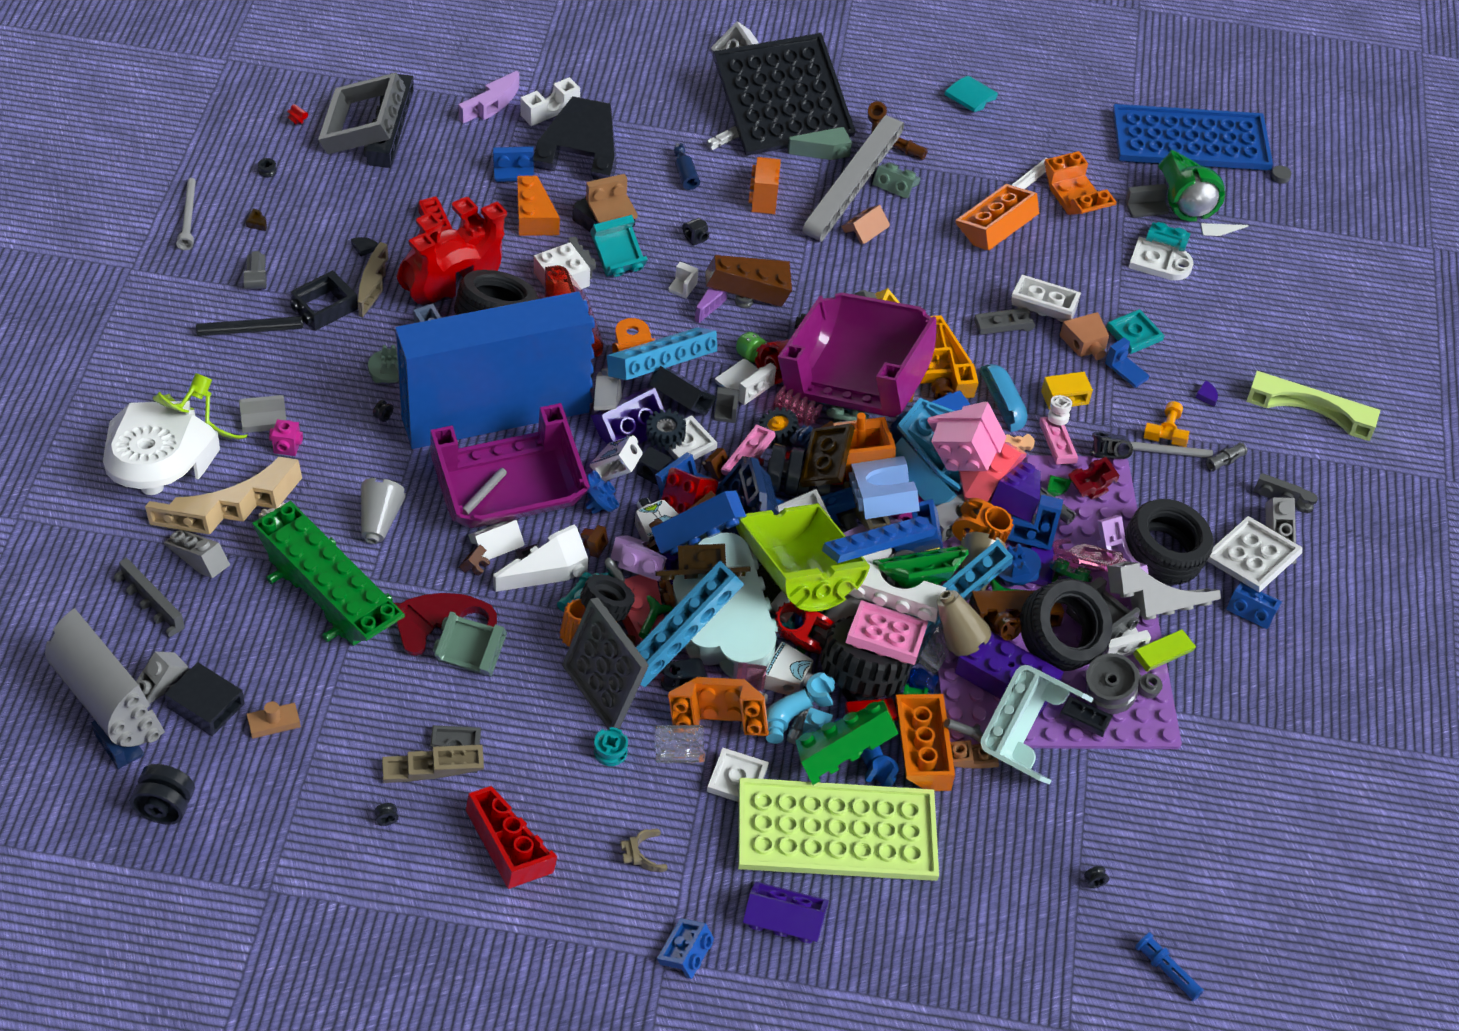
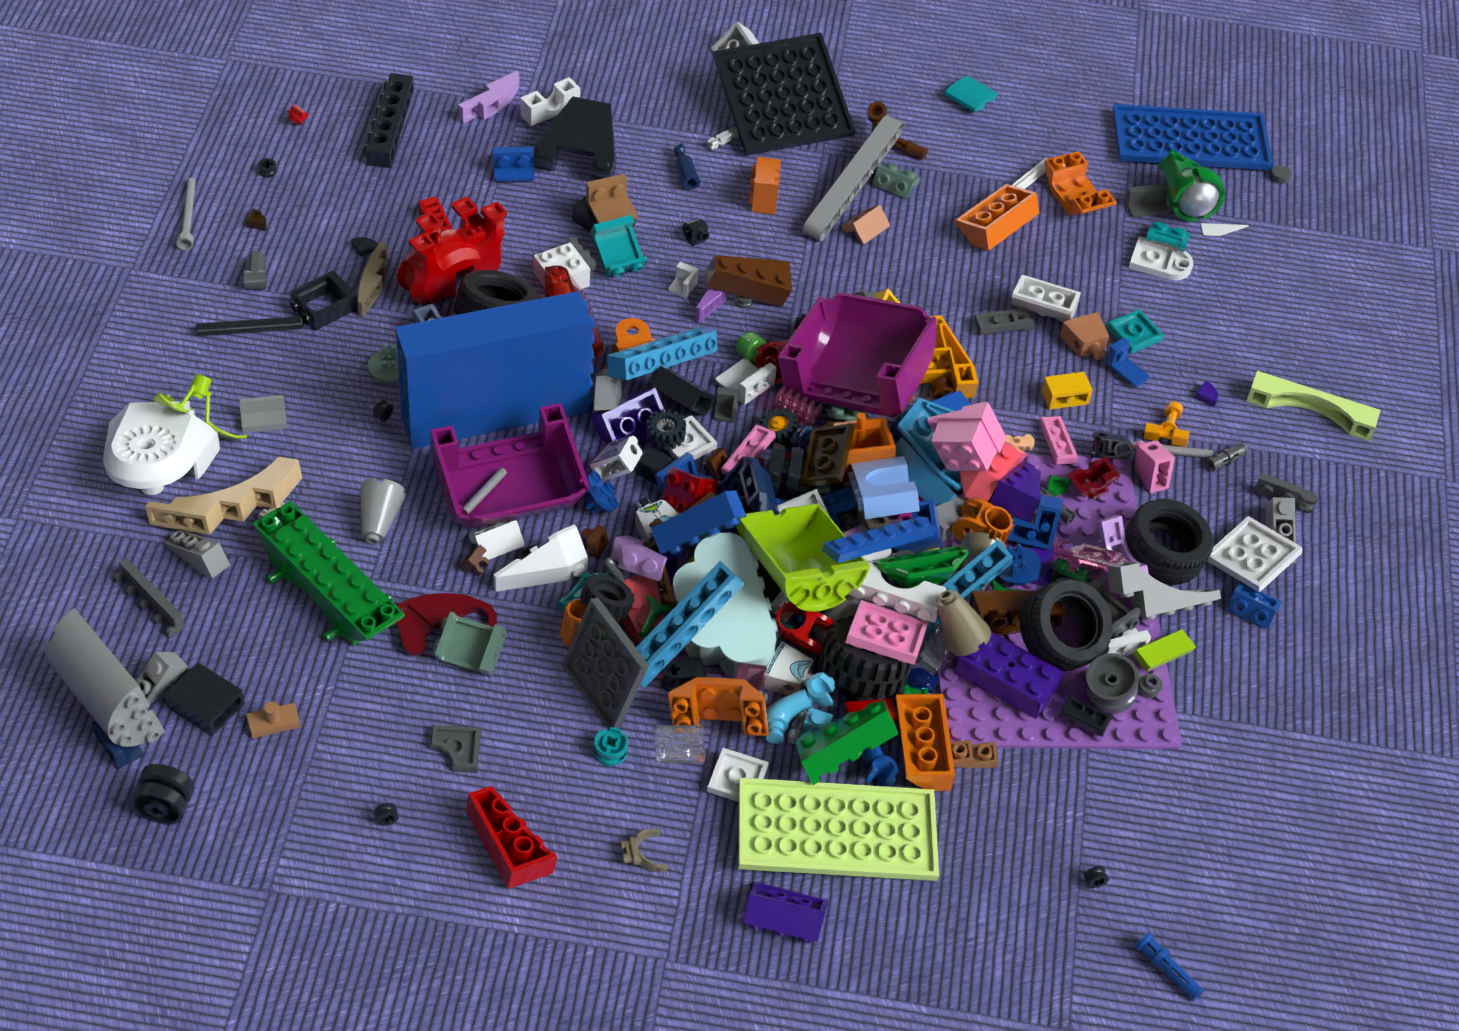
(286, 437): dark pink brick -> none
(335, 139): dark grey window -> none
(433, 764): dark tan slope -> none
(535, 209): orange wedge -> none
(686, 946): blue bracket -> none
(699, 560): dark brown bracket -> none
(824, 144): sand green slope -> none
(974, 732): dark grey piece -> none
(1005, 396): dark azure brick -> none
(1012, 626): reddish brown wheel -> none
(1017, 713): light aqua windscreen -> none
(1059, 411): white wheel -> none
(1153, 465): none -> bright pink torso

